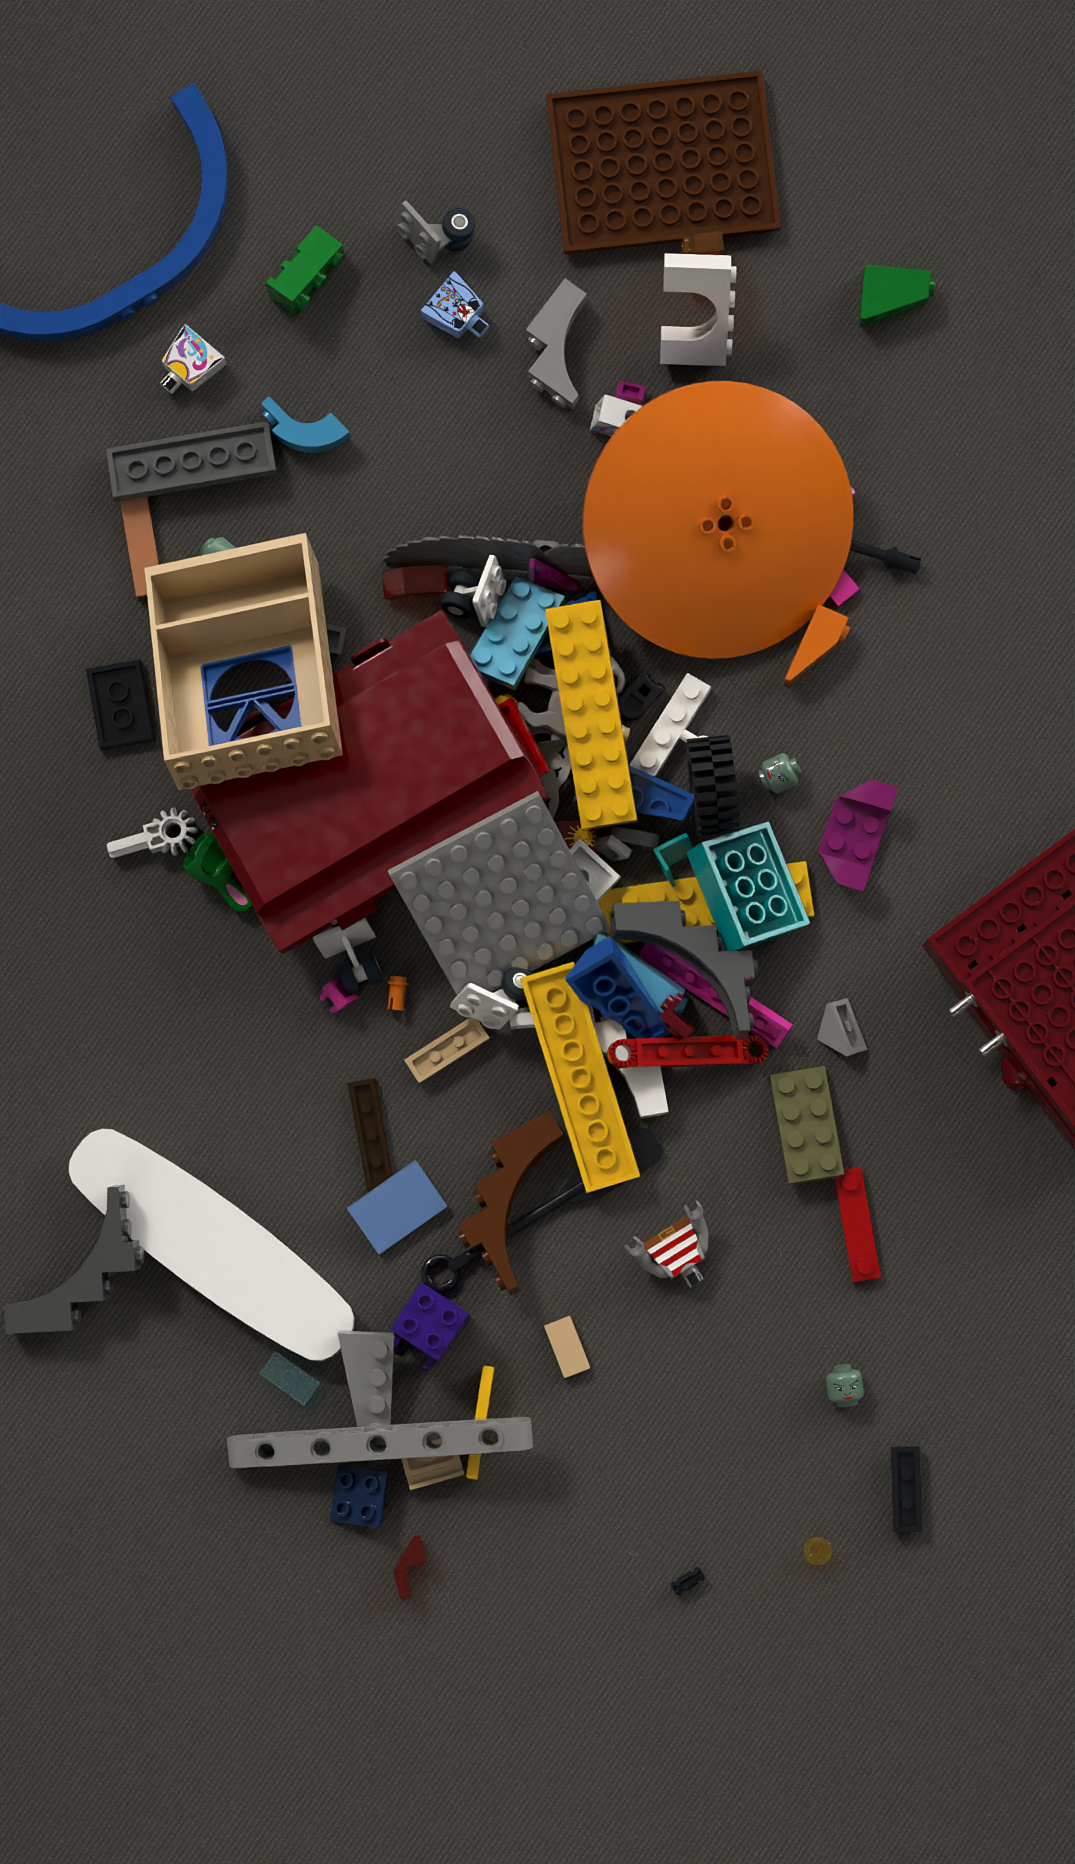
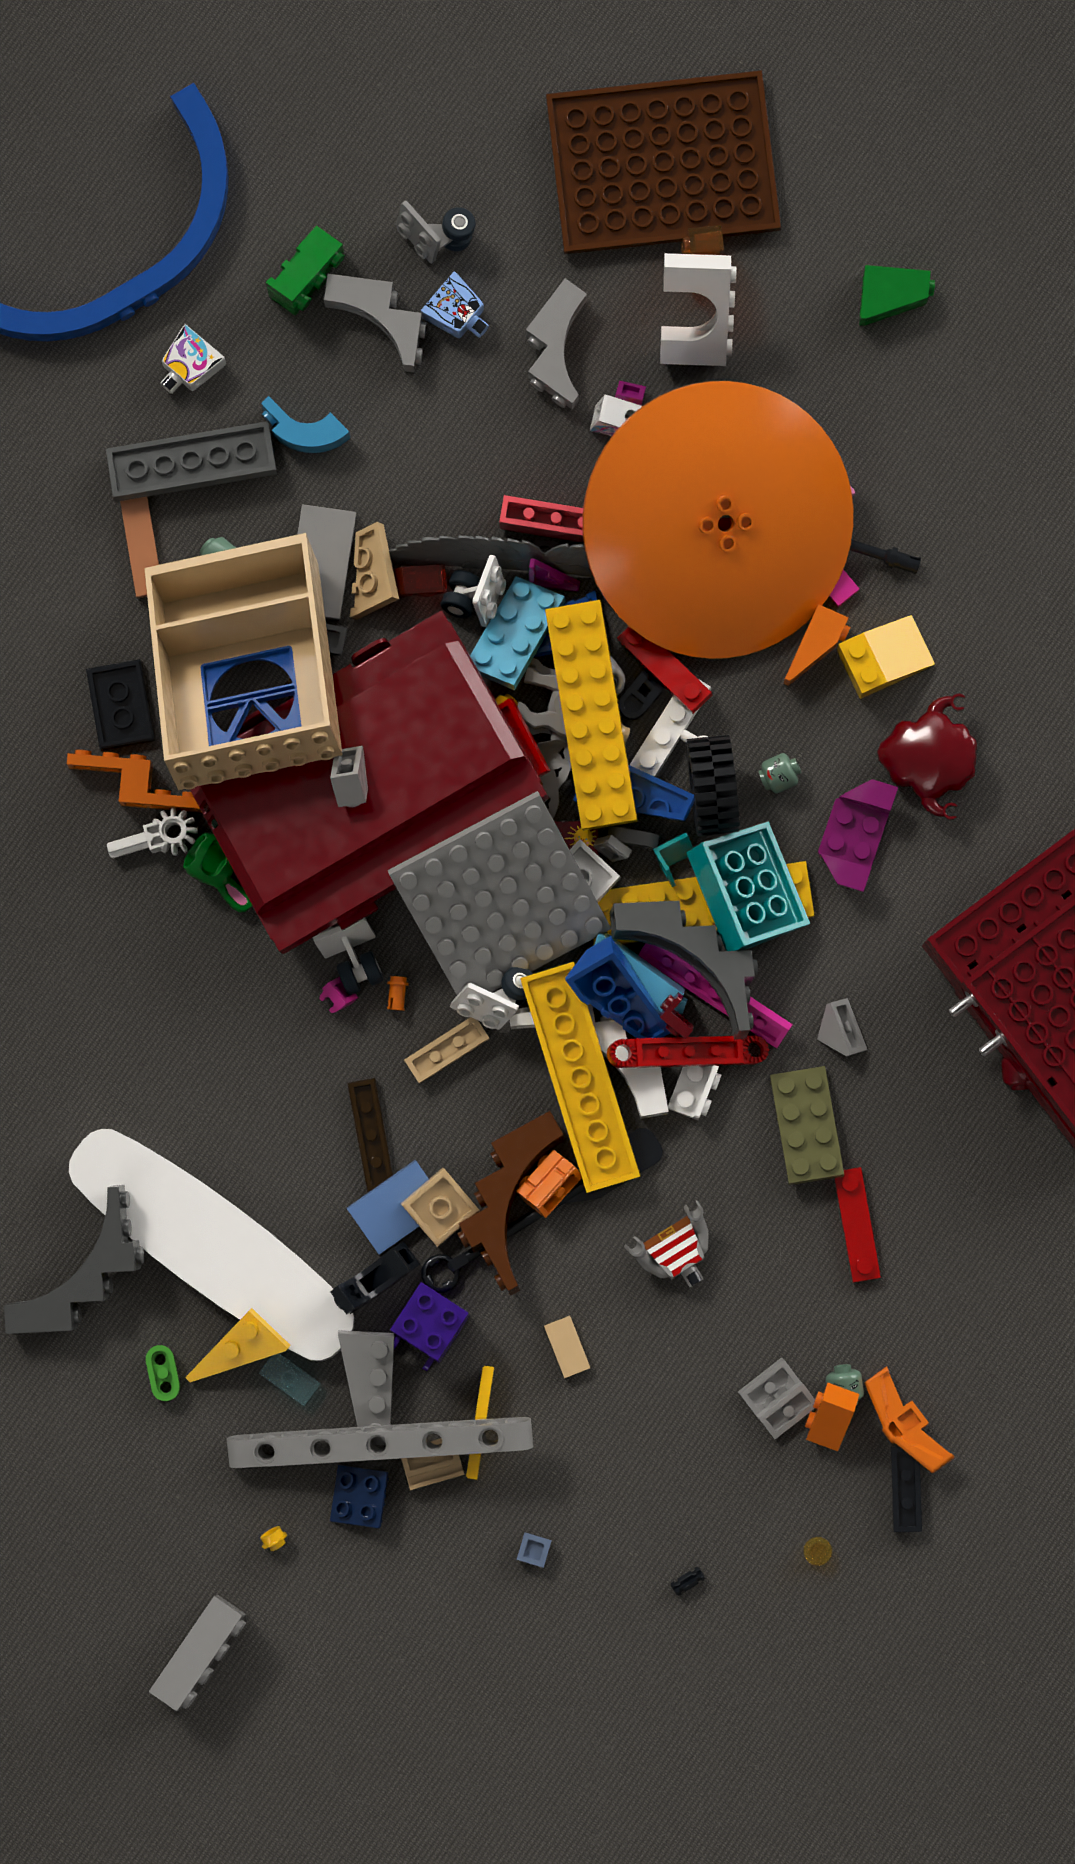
(135, 780): none -> orange bracket
(162, 1373): none -> bright green plate
(197, 1653): none -> light grey brick
(245, 1343): none -> yellow wing
(273, 1538): none -> yellow plate
(331, 539): none -> light grey tile
(350, 777): none -> light grey slope
(374, 302): none -> light grey arch
(375, 575): none -> tan wing
(375, 1279): none -> black arch
(412, 1556): clear red slope -> none
(439, 1206): none -> tan tile
(534, 1549): none -> sand blue plate
(542, 518): none -> coral brick
(548, 1183): none -> orange brick
(666, 670): none -> red plate
(692, 1090): none -> white bracket
(777, 1398): none -> light grey slope
(832, 1416): none -> orange brick
(884, 656): none -> yellow slope
(905, 1423): none -> orange plate
(931, 755): none -> dark red piece

